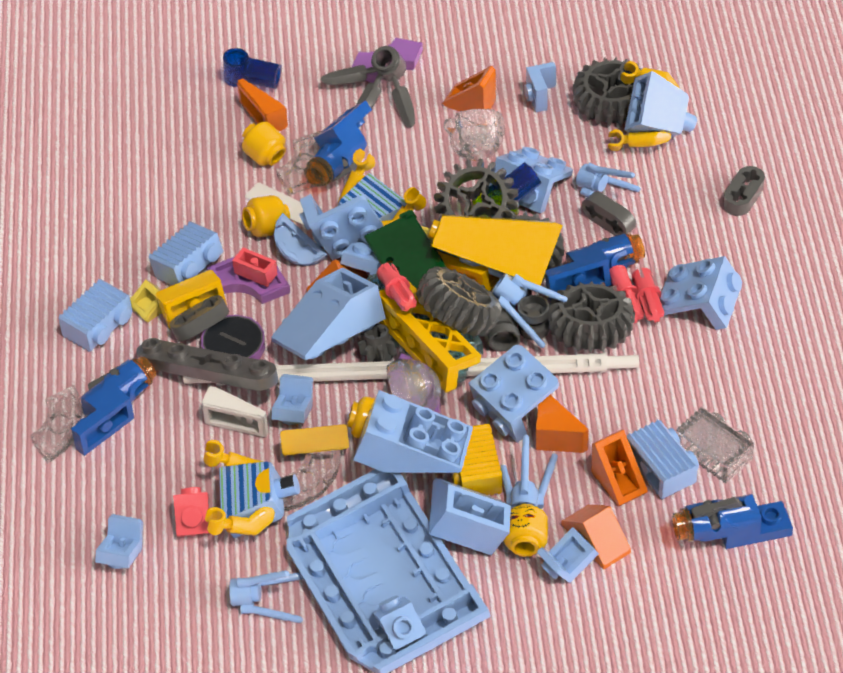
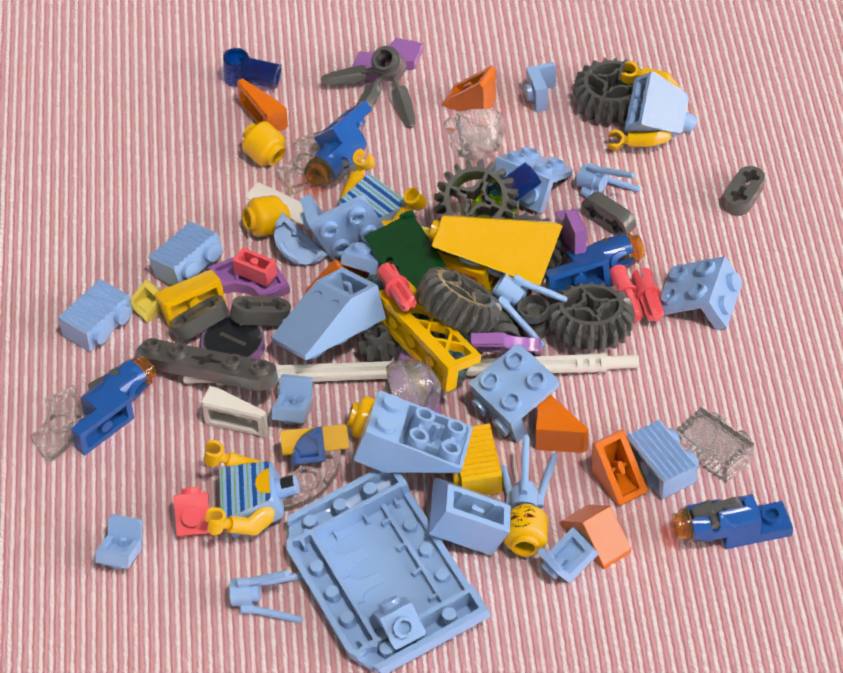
(259, 310): none -> dark grey beam
(309, 448): none -> blue tile
(502, 343): none -> medium lavender tile
(572, 231): none -> medium lavender tile

